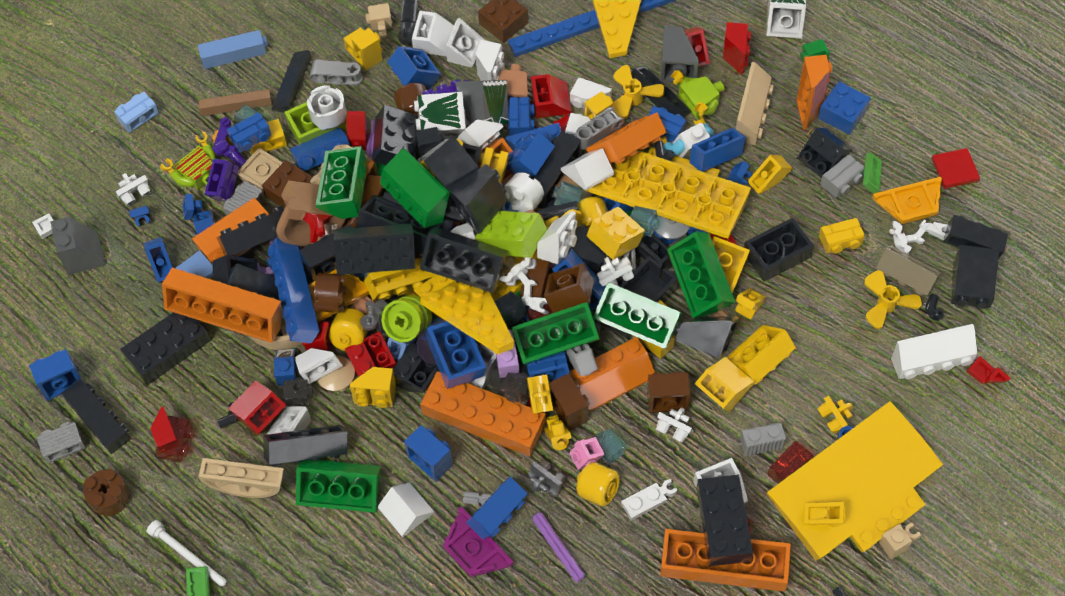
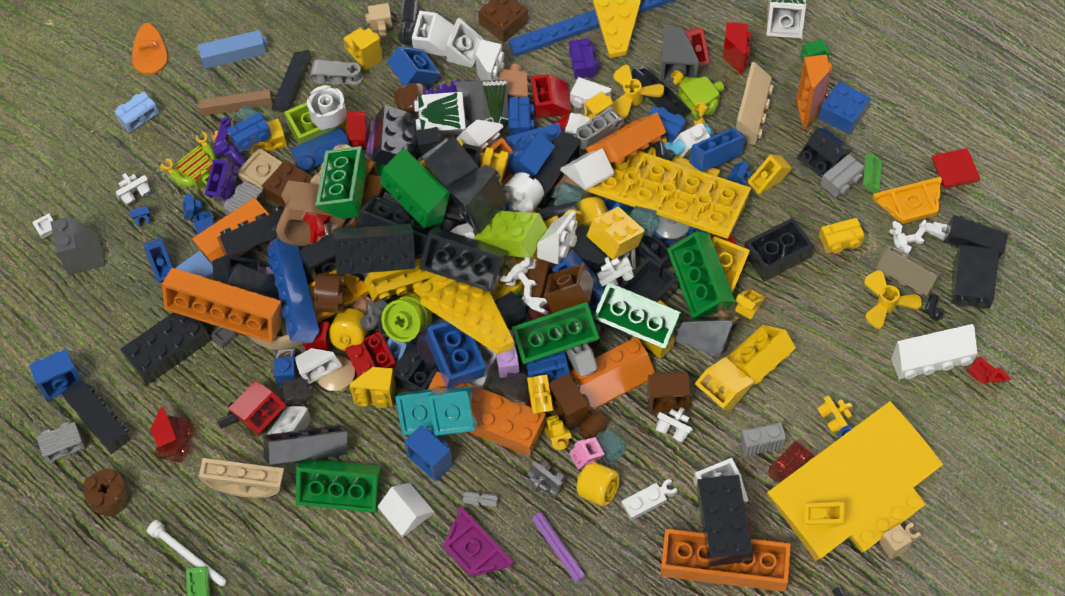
(148, 51): none -> orange shield
(223, 336): none -> dark grey tile
(438, 409): none -> teal piece
(497, 508): blue brick -> none
(582, 58): none -> dark purple brick
(592, 425): none -> reddish brown brick

